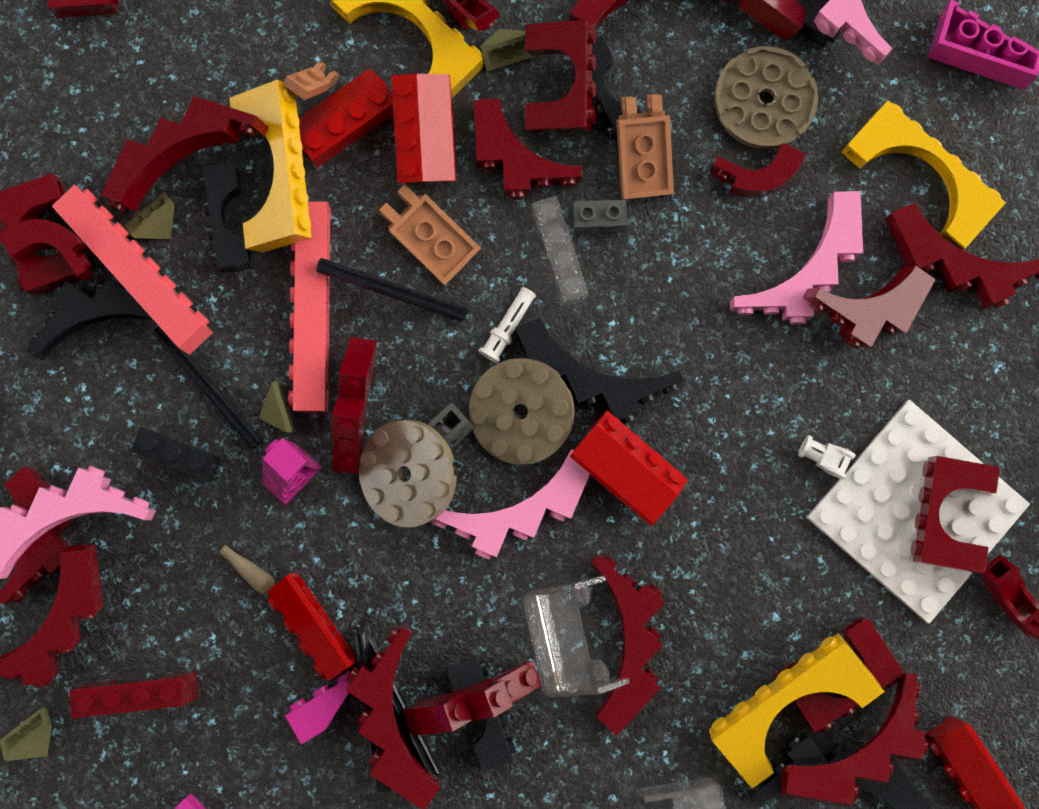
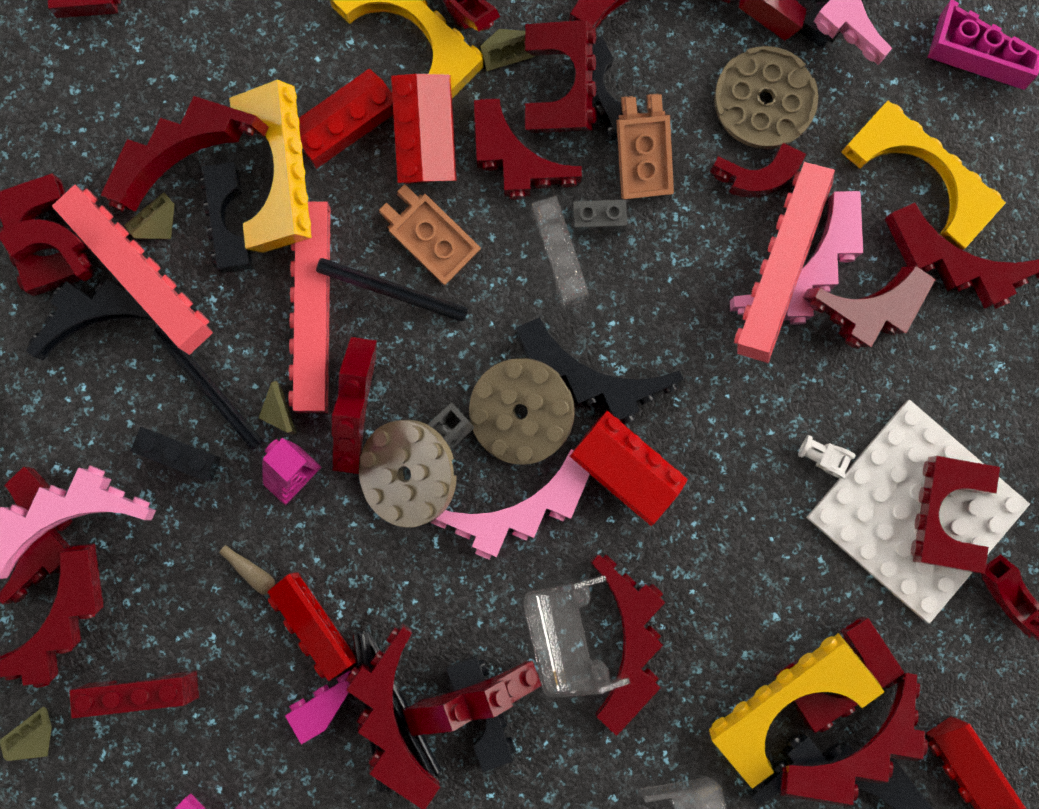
(311, 81): nougat hinge -> none
(504, 338): white pin -> none
(785, 262): none -> coral brick

